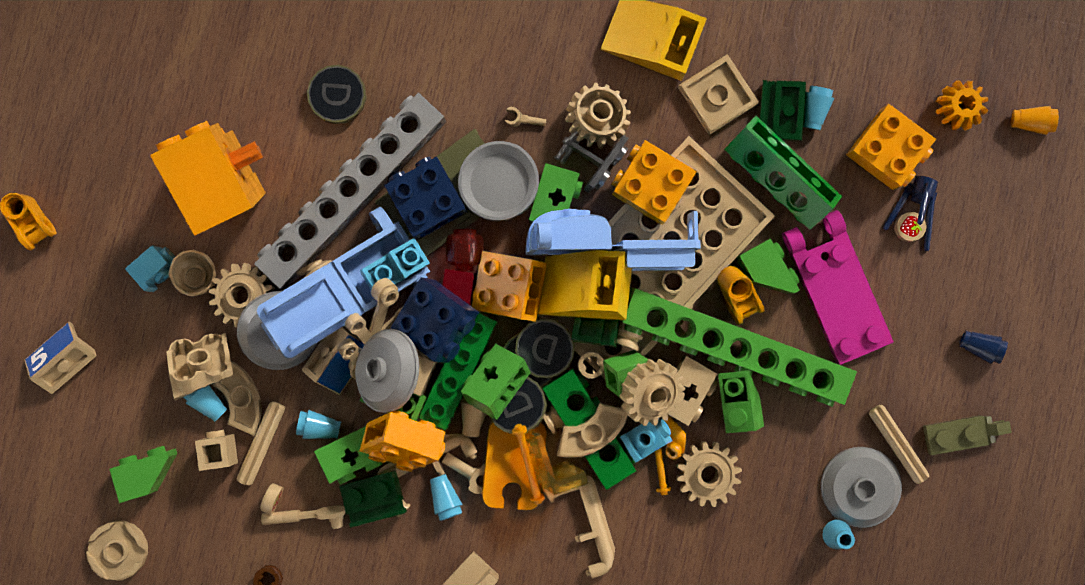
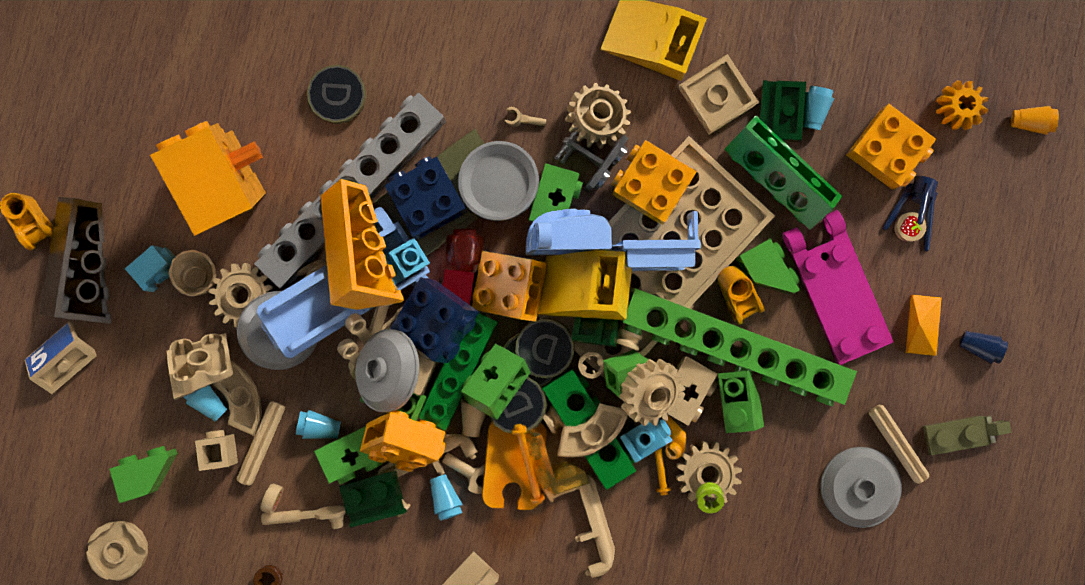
(76, 264): none -> dark brown wedge
(326, 363): panel -> none
(355, 250): none -> light orange wedge
(711, 506): none -> lime bush
(834, 530): medium azure cone -> none
(923, 325): none -> light orange slope

